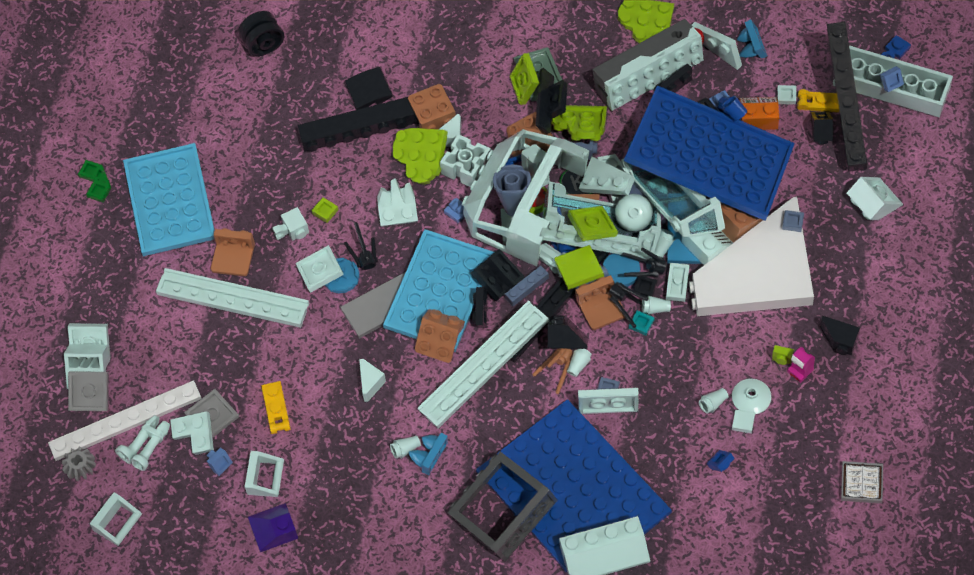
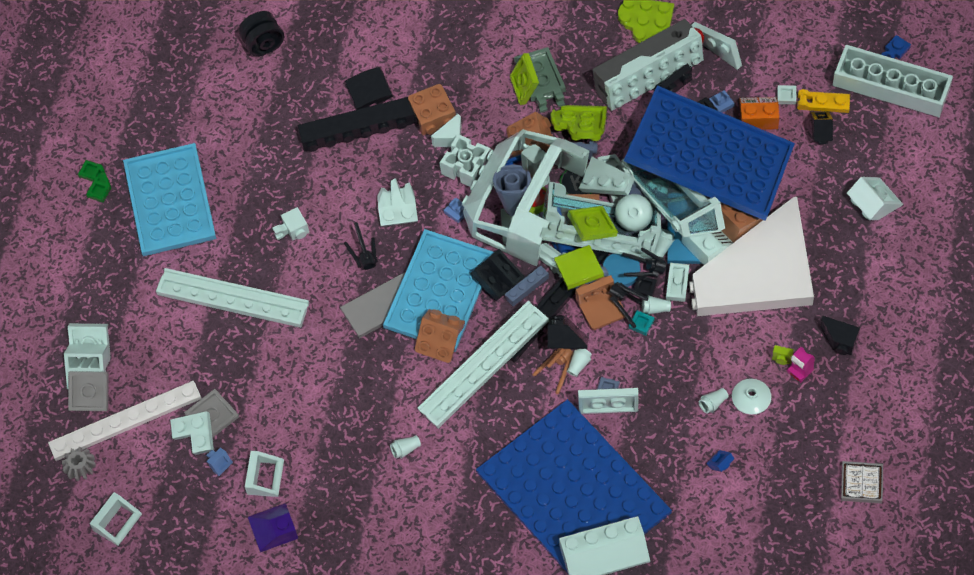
(140, 460): light aqua piece -> none
(232, 252): nougat bracket -> none
(275, 407): yellow plate -> none
(319, 268): light aqua tile -> none
(325, 210): lime plate -> none
(348, 280): dark azure tile -> none
(371, 379): light aqua slope -> none
(420, 152): lime plate -> none
(425, 459): dark azure tile -> none
(480, 314): black plate -> none
(521, 525): dark grey windscreen -> none
(550, 100): black bracket -> none
(732, 107): blue piece -> none
(743, 421): light aqua tile -> none
(755, 47): dark azure tile -> none
(793, 221): sand blue tile -> none
(846, 96): black brick -> none
(892, 79): medium blue tile -> none

